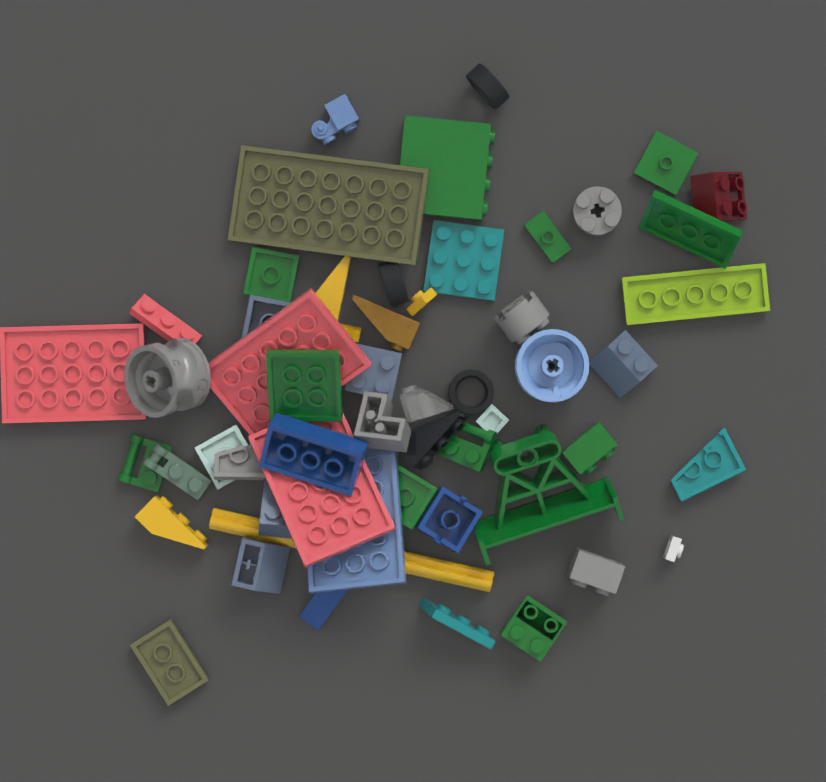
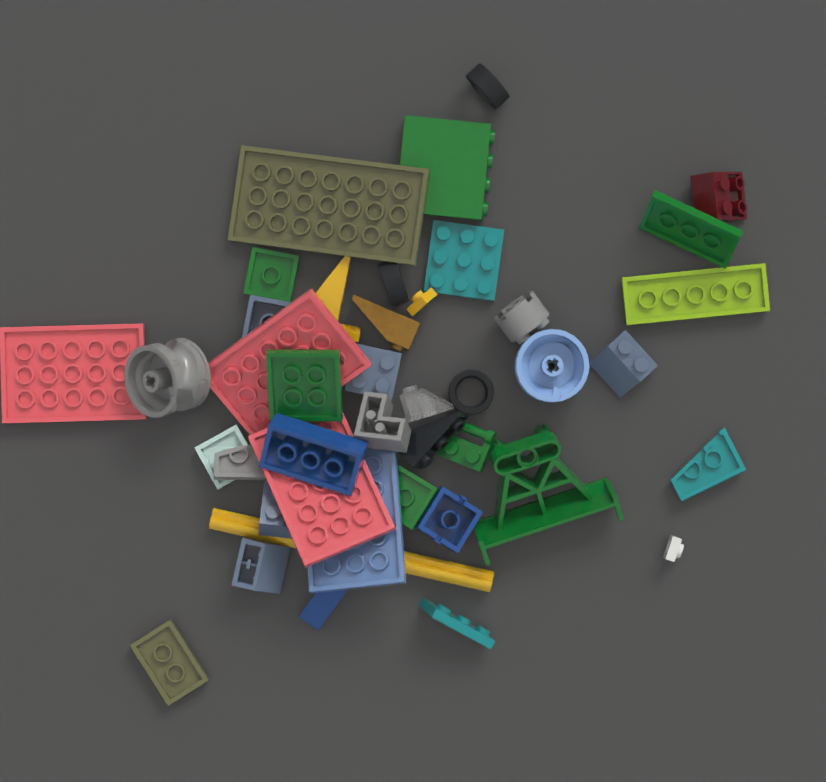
(147, 478): green plate -> none
(162, 320): coral plate -> none
(164, 522): yellow slope -> none
(178, 472): sand green plate -> none
(341, 119): medium blue brick -> none
(492, 419): light aqua plate -> none
(533, 627): green slope -> none
(547, 237): green plate -> none
(589, 448): green brick -> none
(595, 571): light grey brick -> none
(605, 200): light grey brick -> none
(665, 163): green plate -> none

